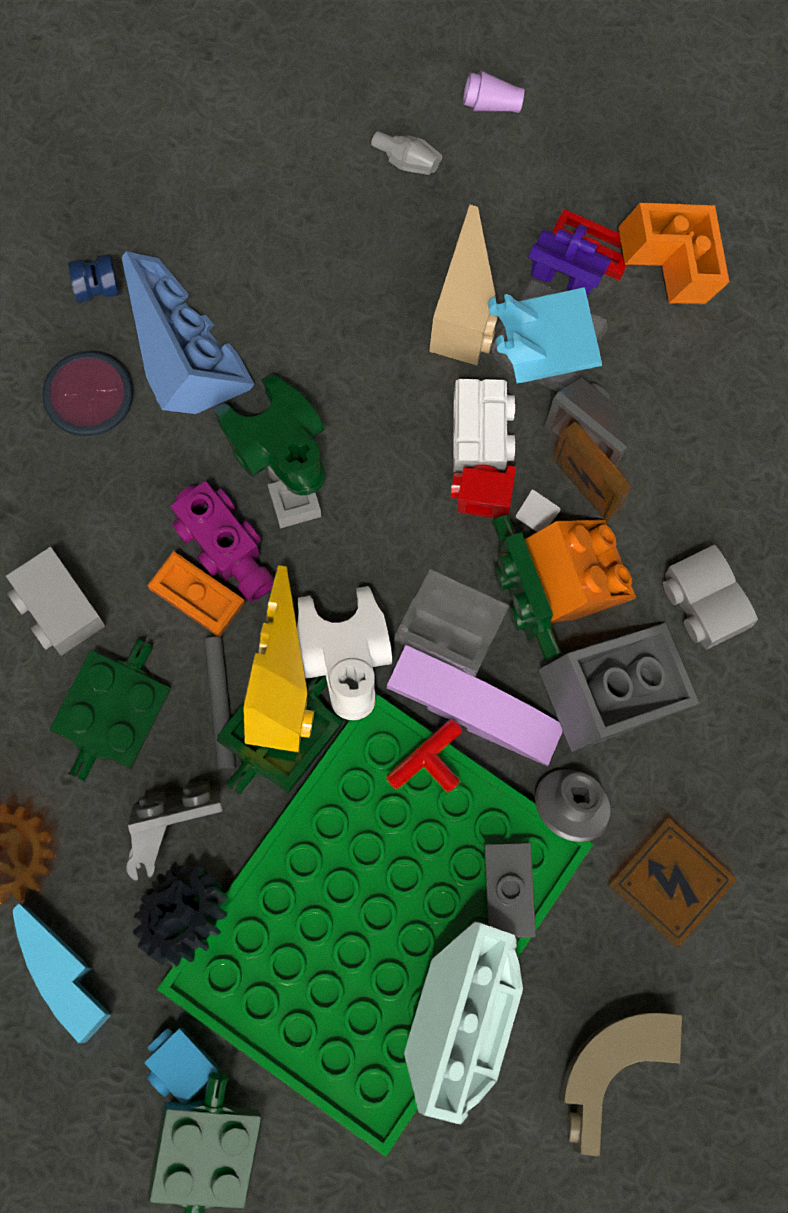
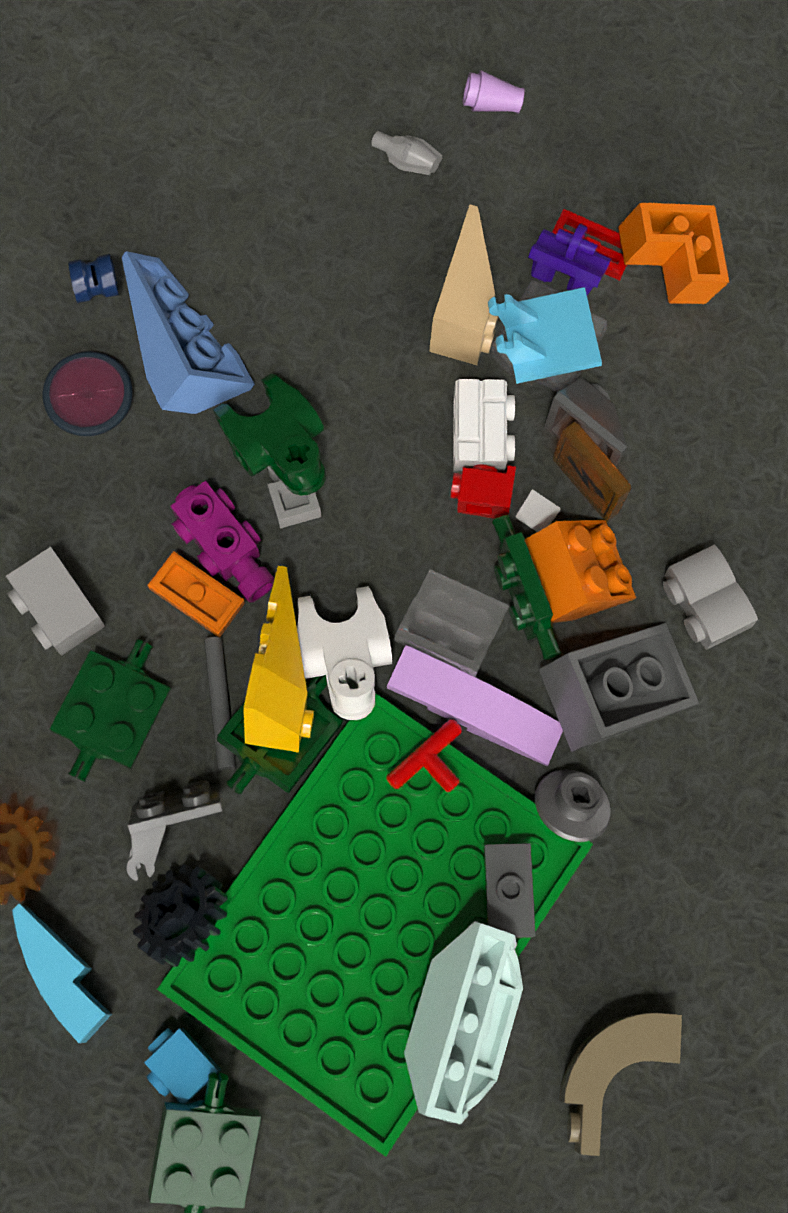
(672, 883): clear orange tile -> none

